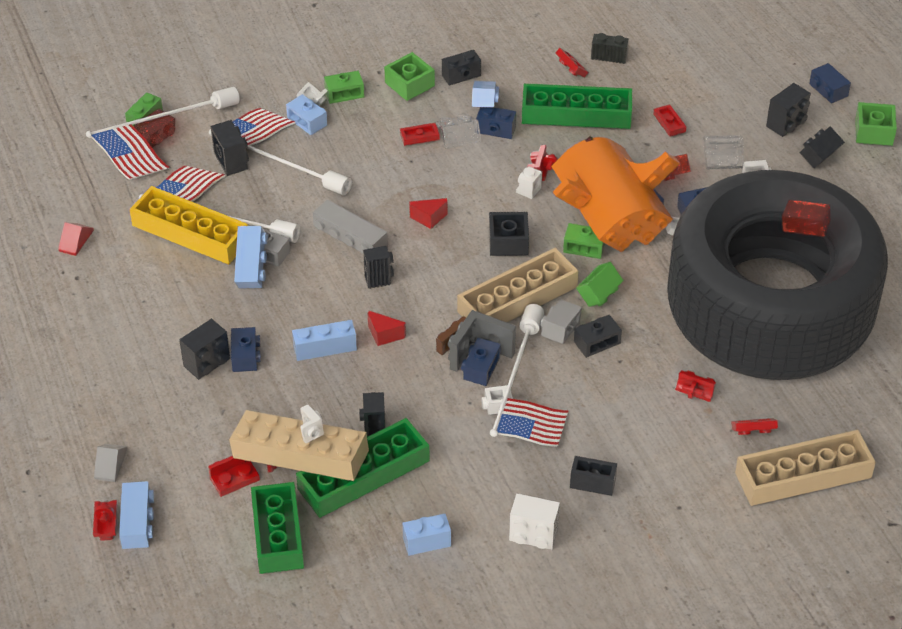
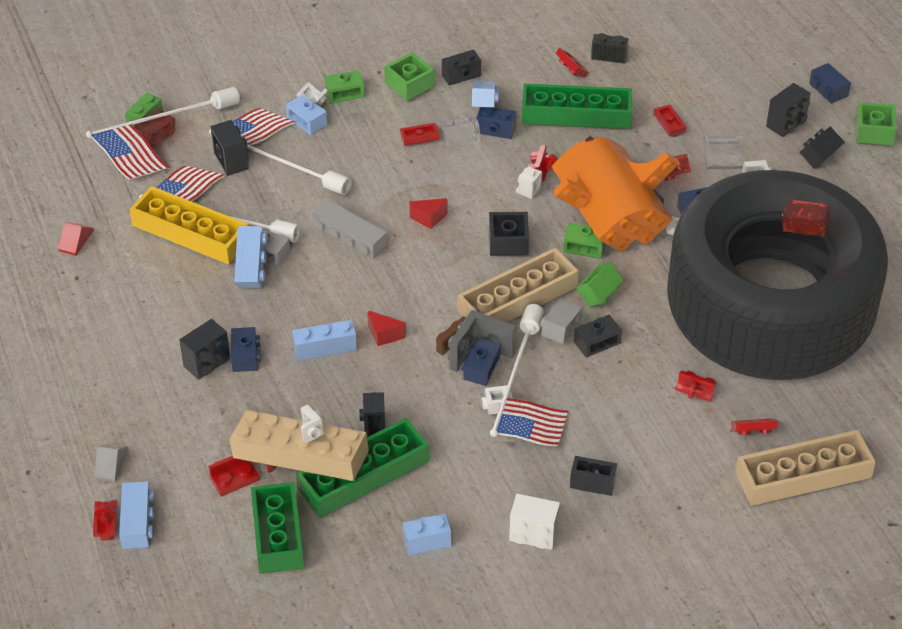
(377, 266): black brick -> none

